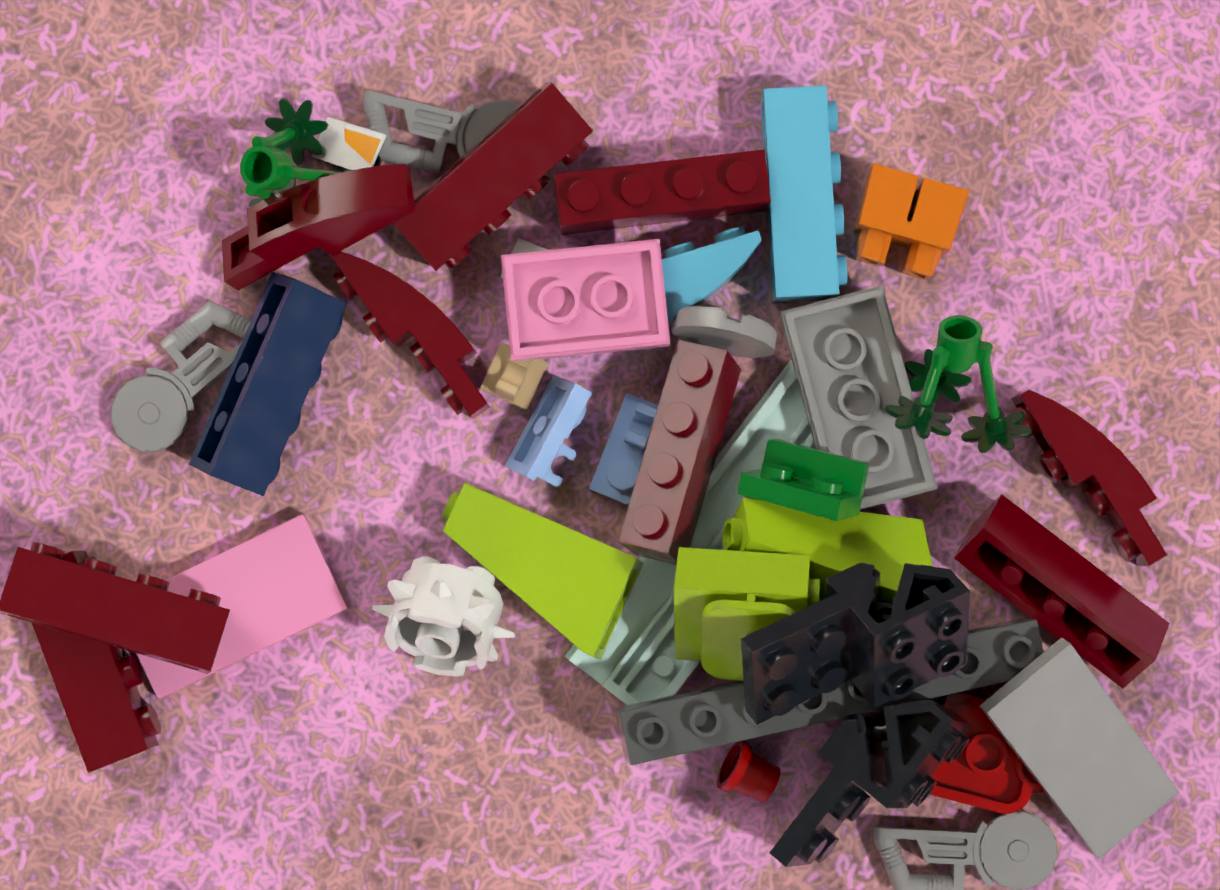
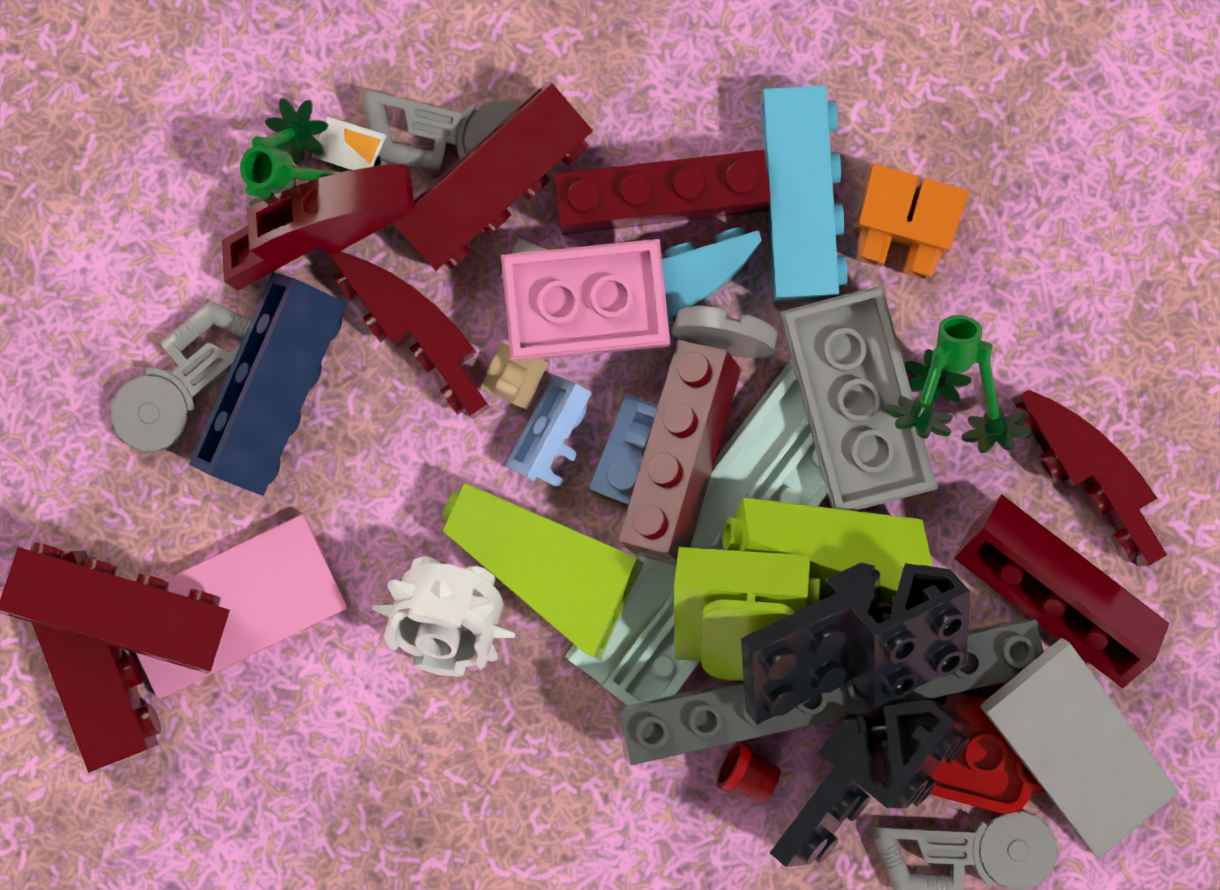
(807, 480): green bracket -> none

